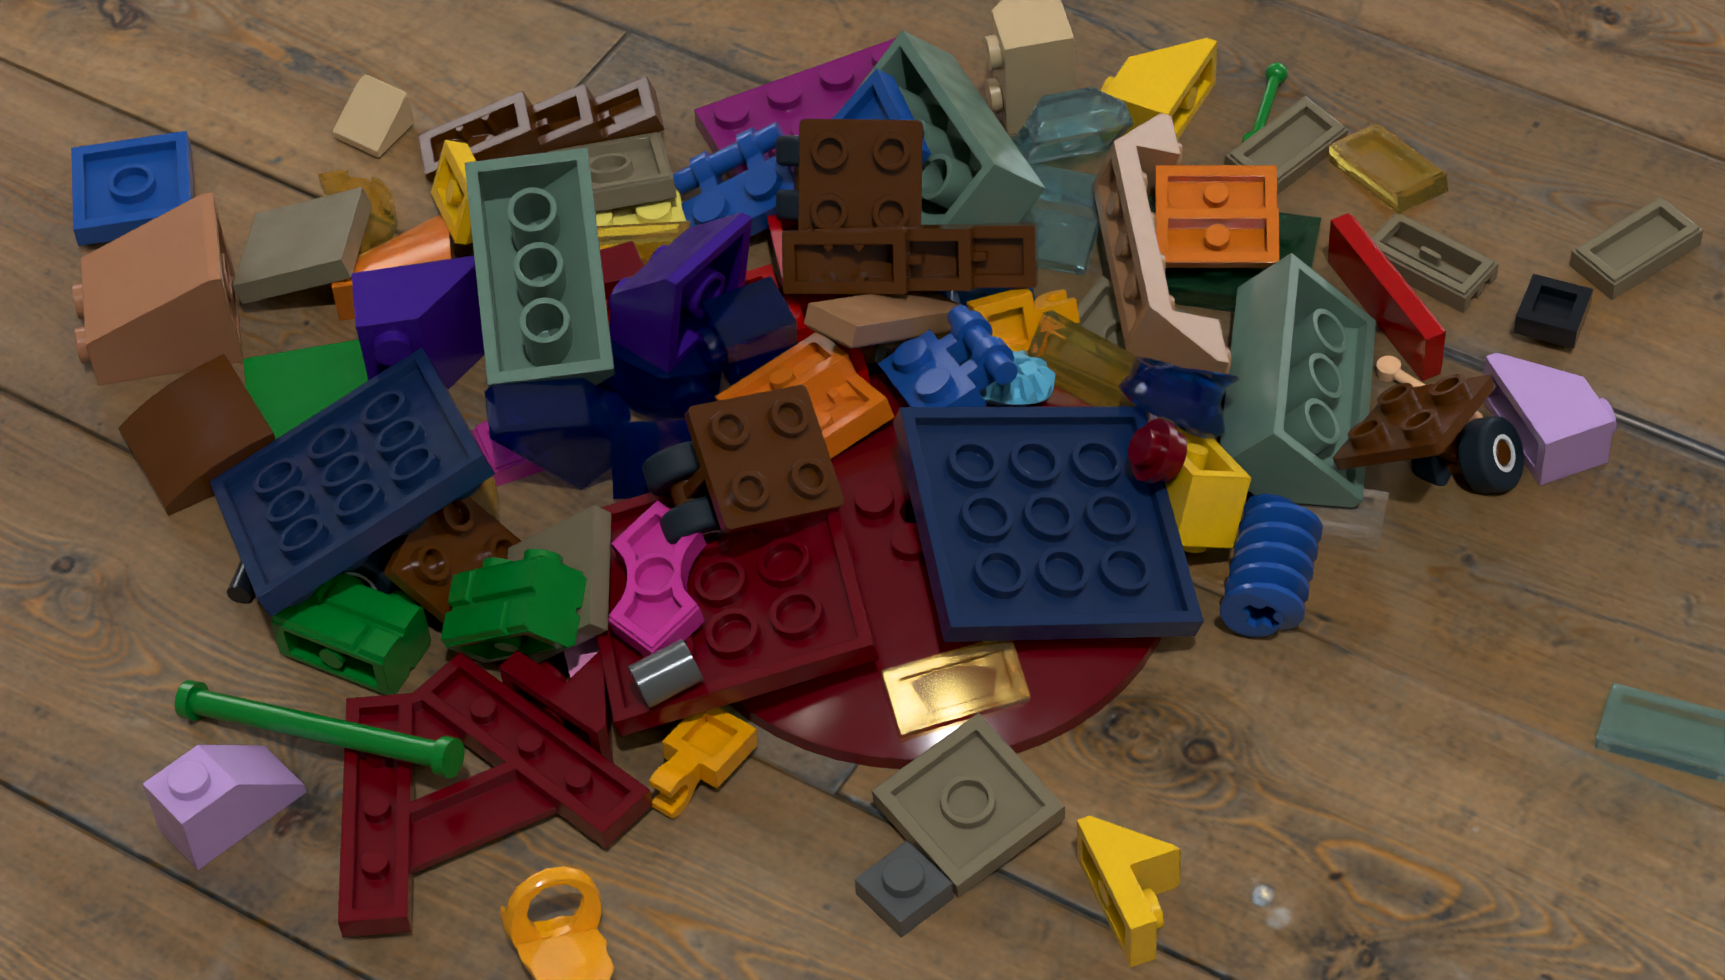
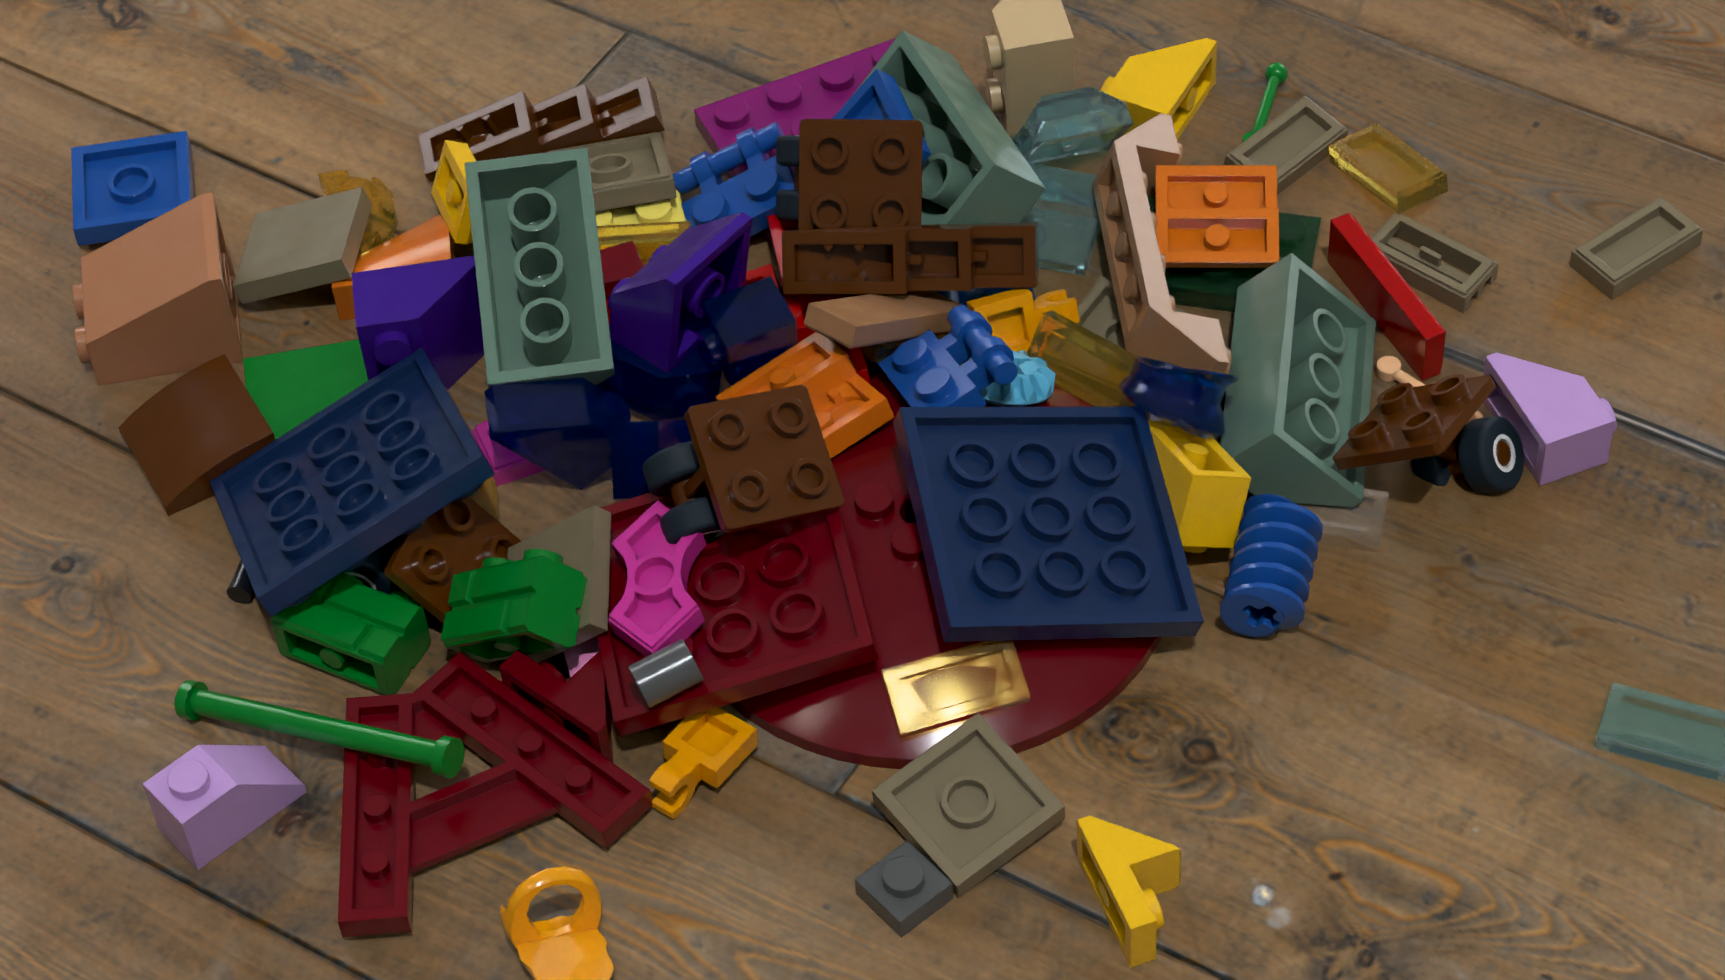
(374, 116): tan slope -> none
(1157, 452): dark red plate -> none
(1553, 311): black plate -> none

